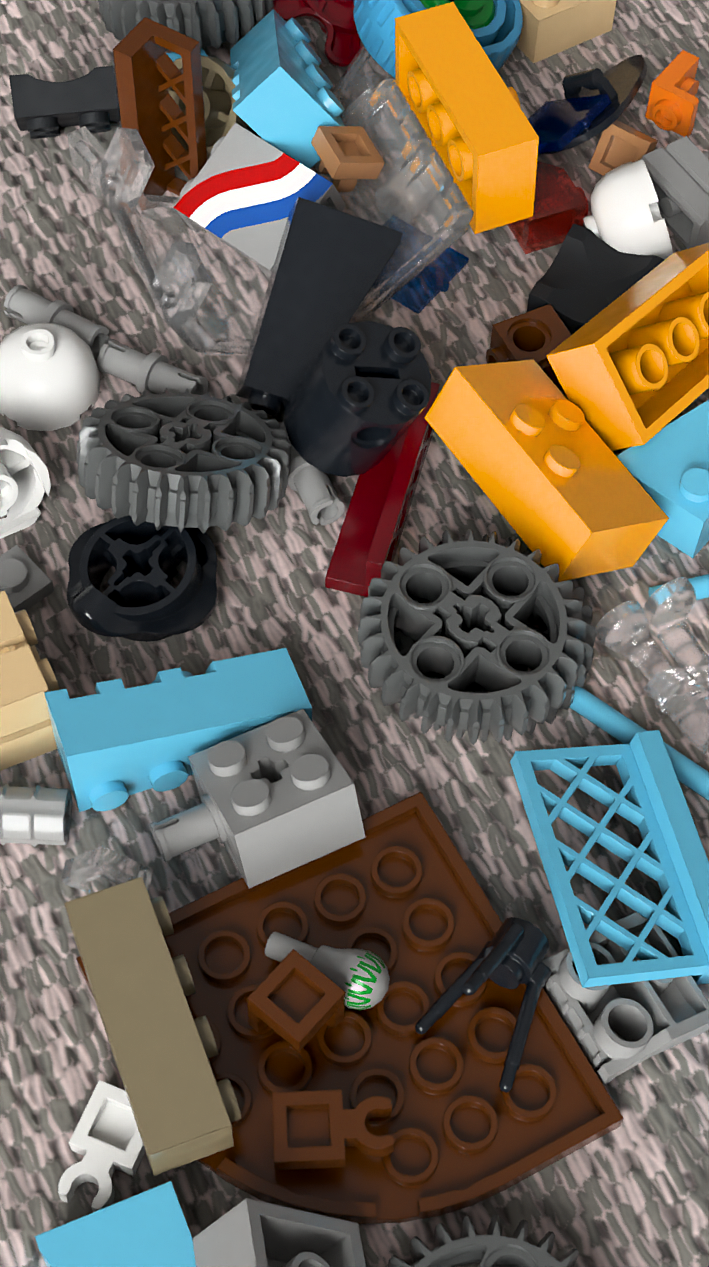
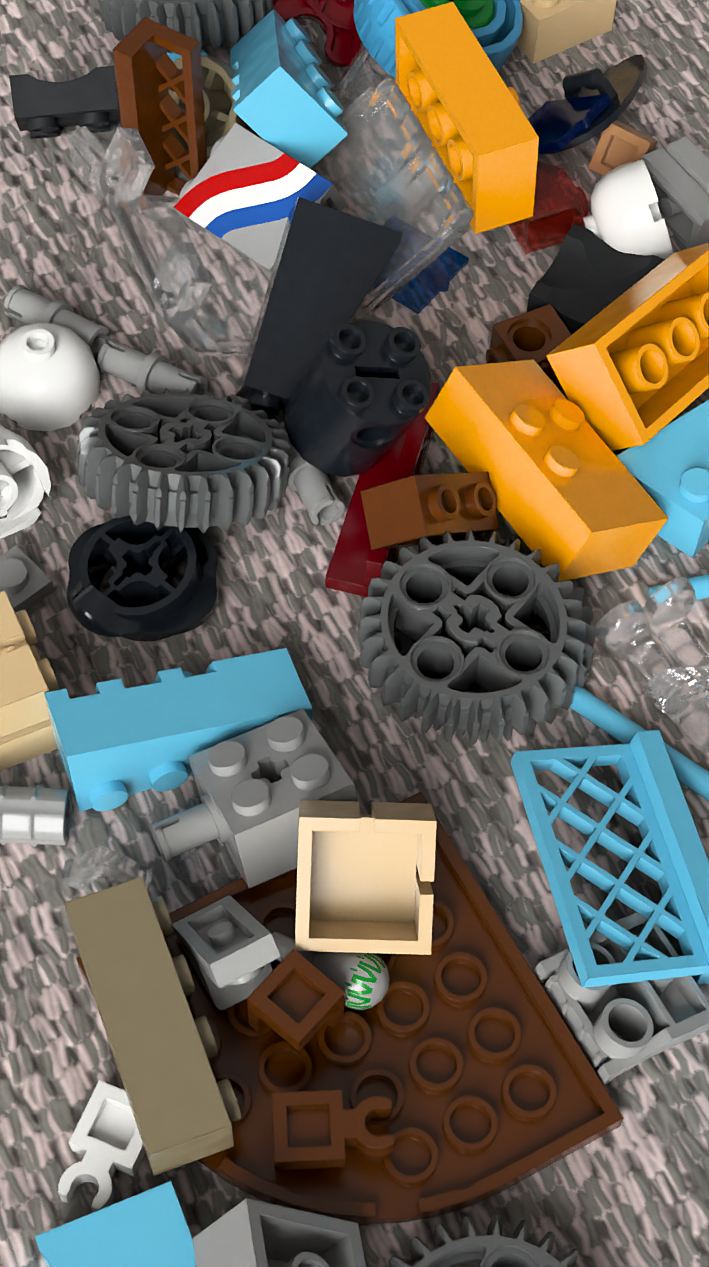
(227, 950): none -> light grey slope
(346, 155): medium nougat tile -> none
(361, 878): none -> tan piece
(428, 507): none -> reddish brown brick
(507, 960): black plant -> none
(673, 95): orange bracket -> none

